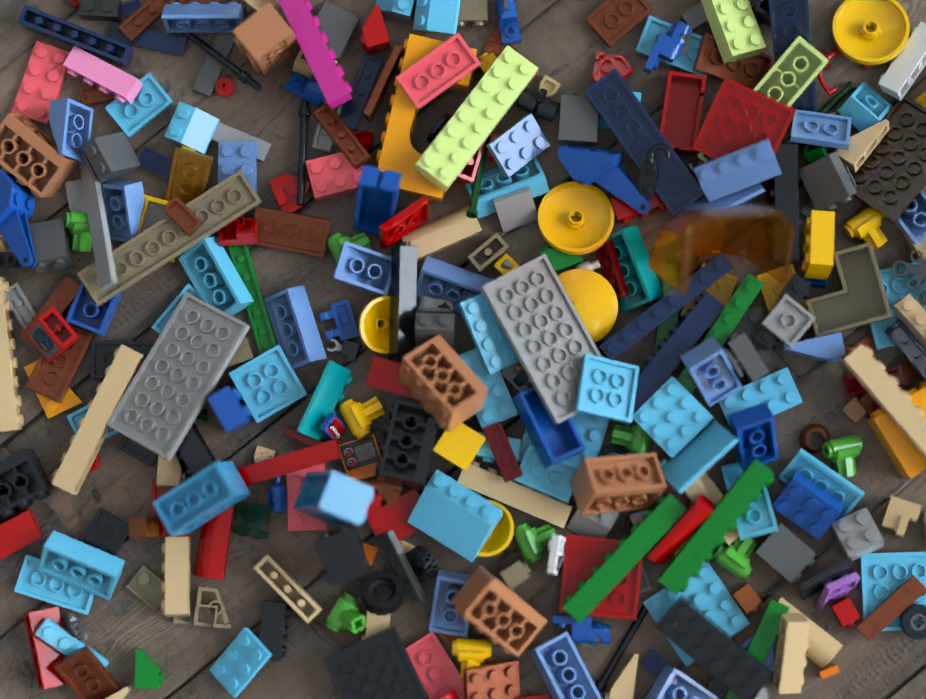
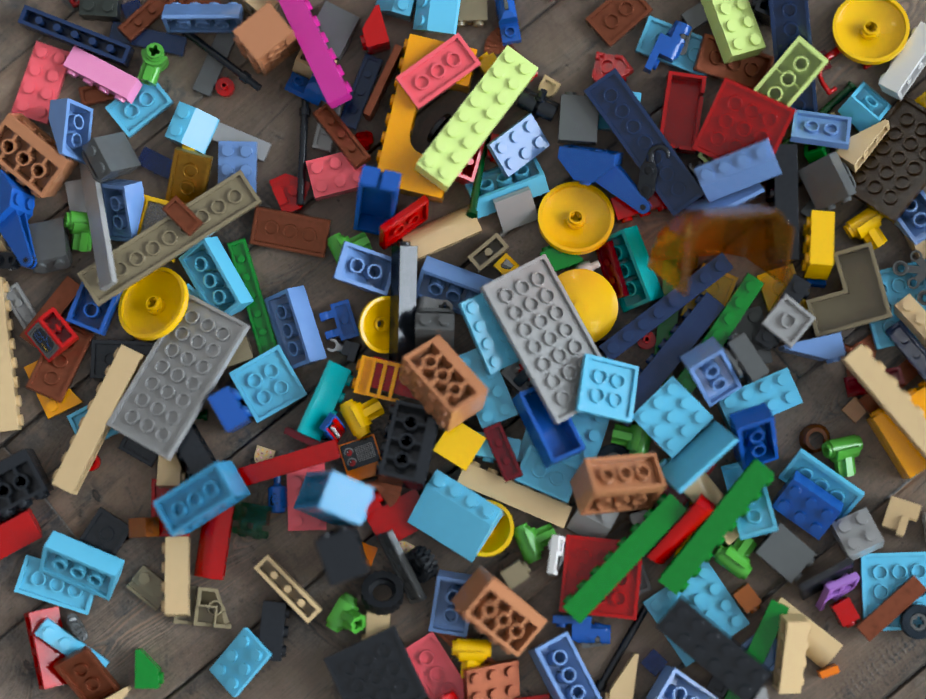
(153, 64): none -> bright green piece
(153, 305): none -> yellow dish
(239, 232): red slope -> none
(366, 370): none -> light orange plate
(645, 345): none -> red tile

